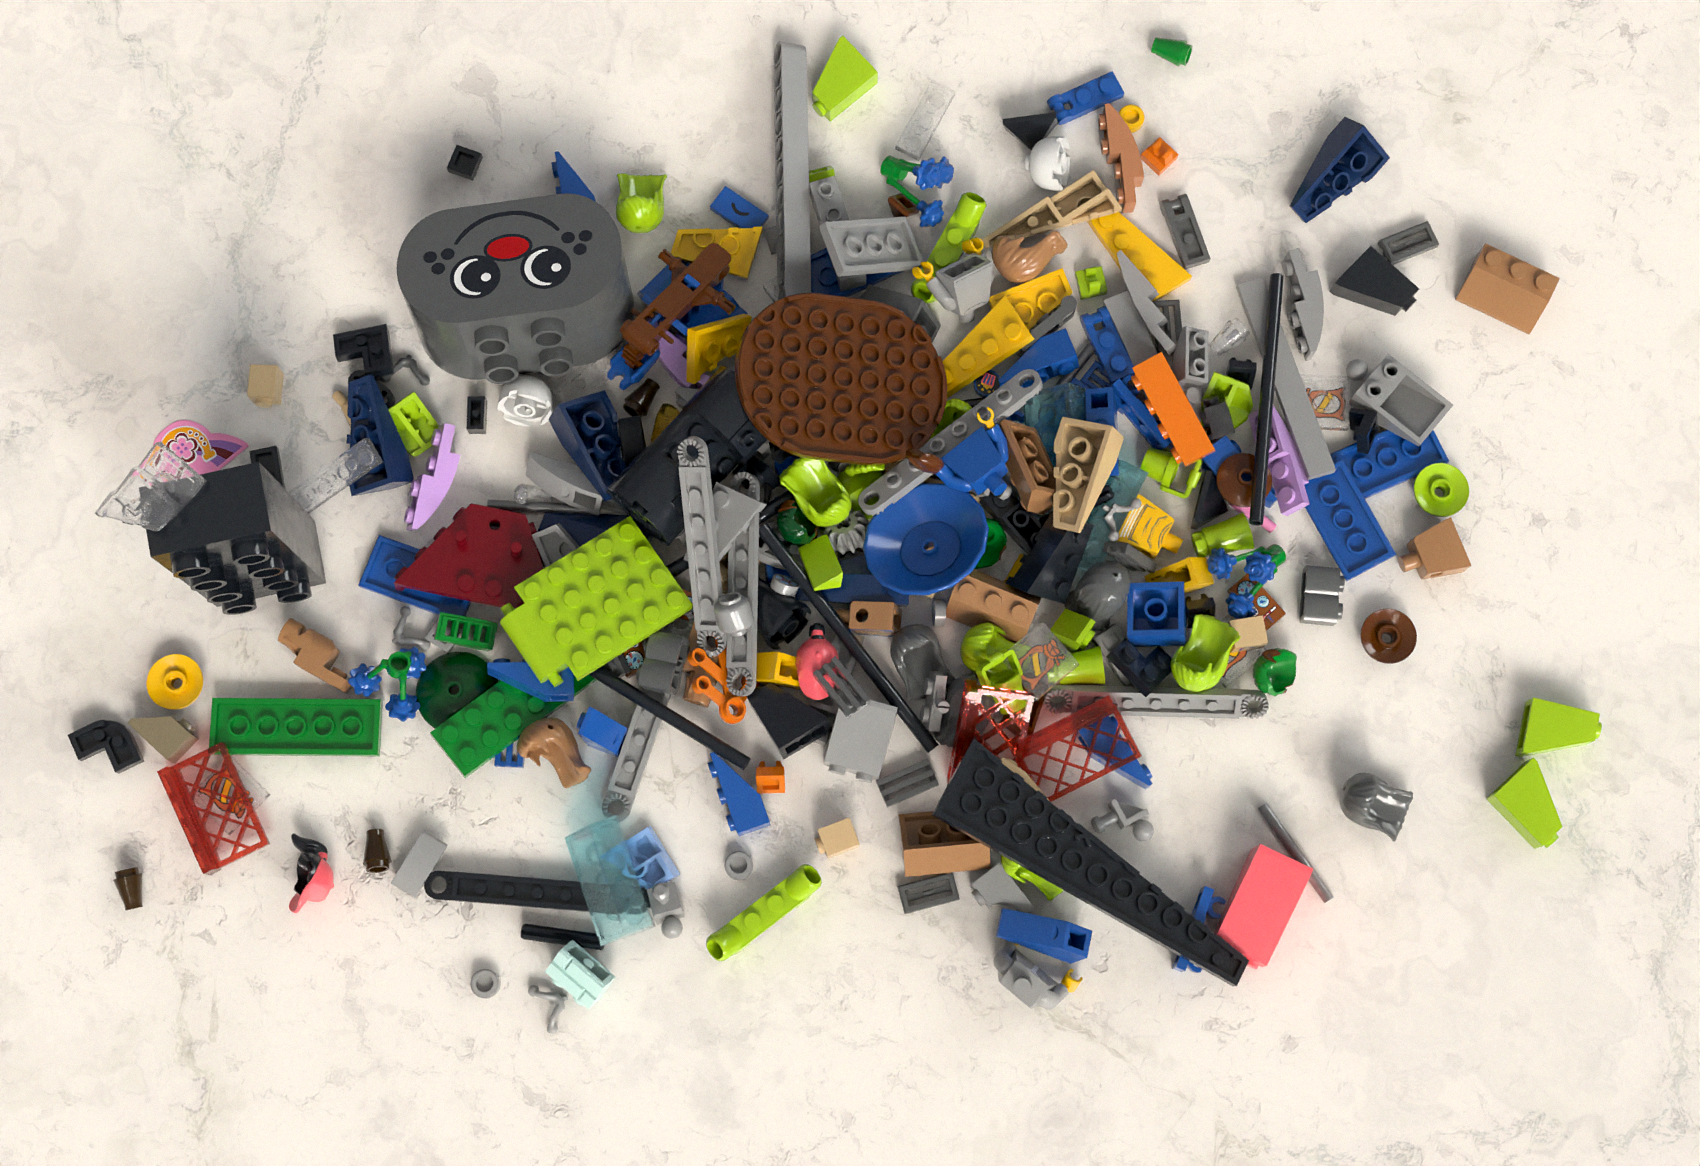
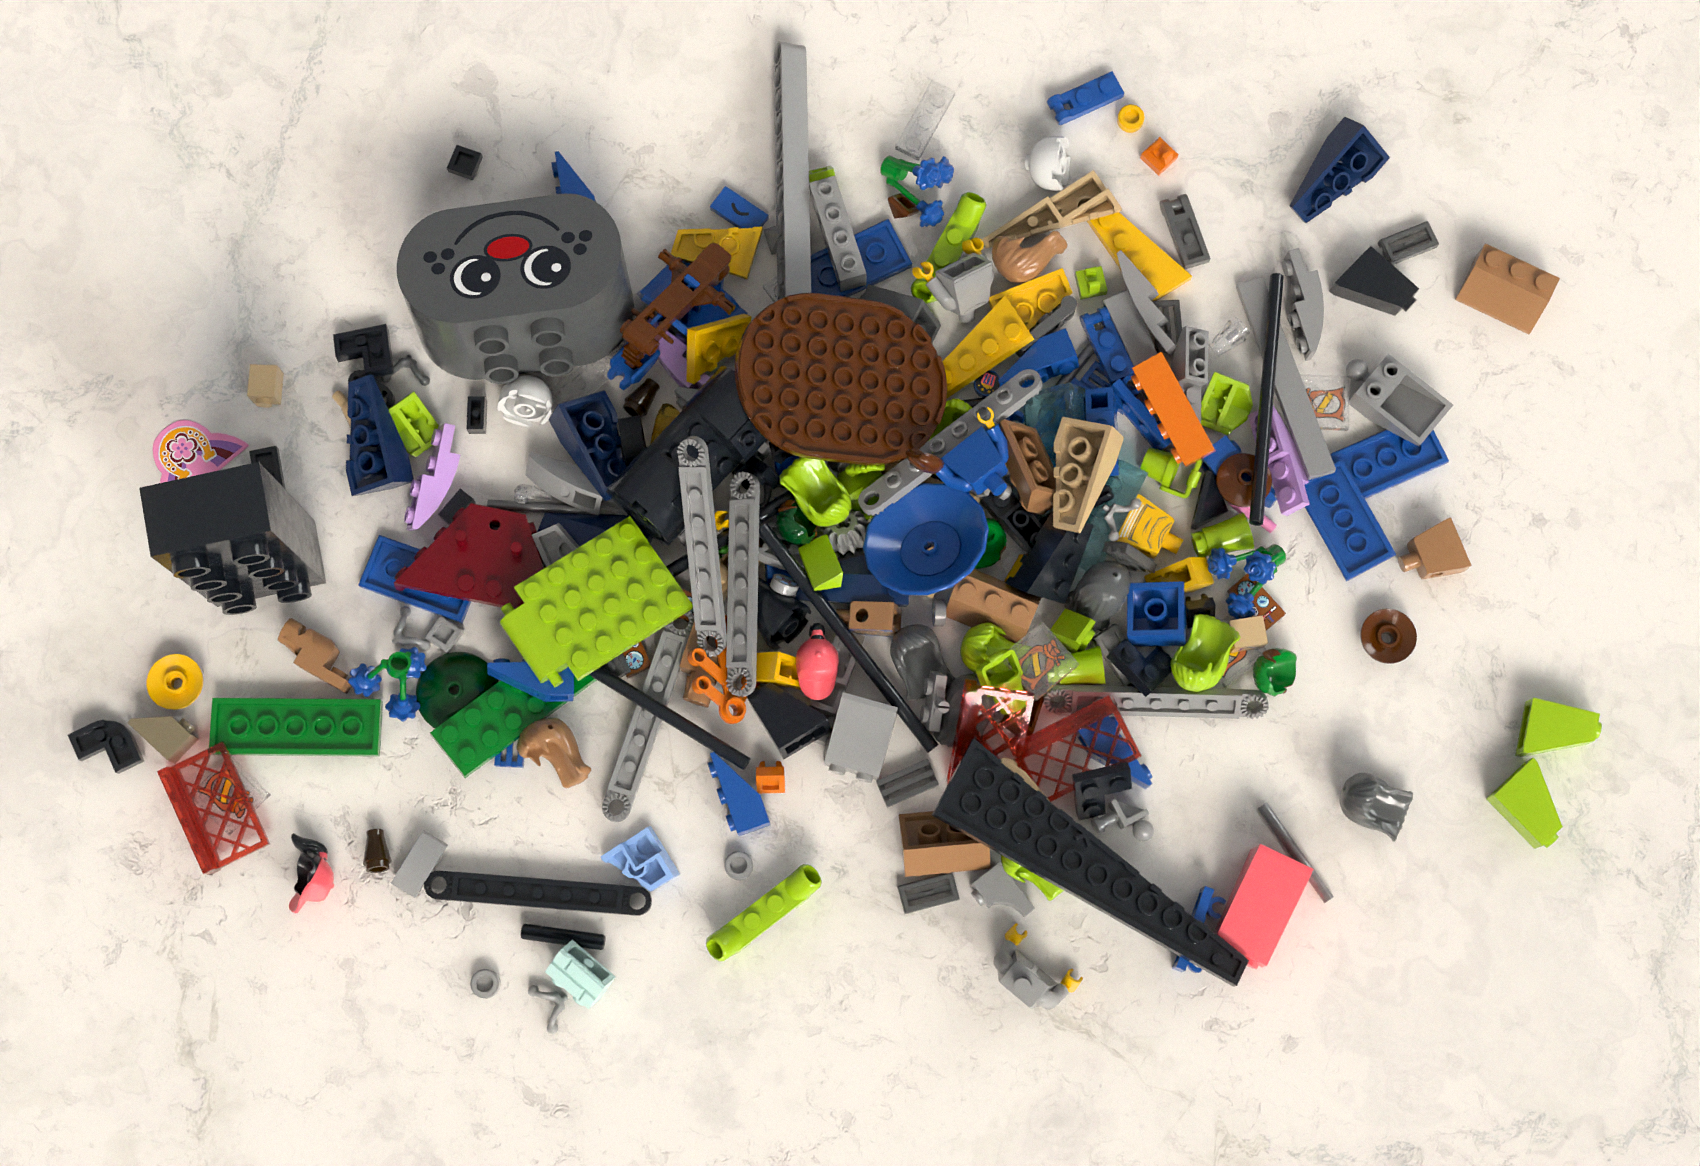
(129, 887): dark brown cone -> none
(153, 490): clear slope -> none
(336, 475): clear plate -> none
(459, 500): none -> black piece
(487, 645): green slope -> none
(601, 732): blue slope -> none
(609, 881): clear light blue slope -> none
(640, 202): lime piece -> none
(663, 663): dark grey brick -> none
(666, 908): light grey piece -> none
(732, 515): light grey wing -> none
(734, 614): light grey head -> none
(827, 669): dark grey tile -> none
(837, 838): tan brick -> none
(842, 80): lime slope -> none
(871, 246): light grey plate -> none
(1031, 128): black slope -> none
(1045, 935): blue slope -> none
(1093, 784): none -> black plate
(1123, 153): nougat slope -> none
(1172, 50): green cone -> none
(1217, 417): black brick -> none
(1242, 370): black tile -> none
(1321, 595): dark grey brick -> none
(1365, 428): black bracket -> none
(1450, 481): lime dish -> none

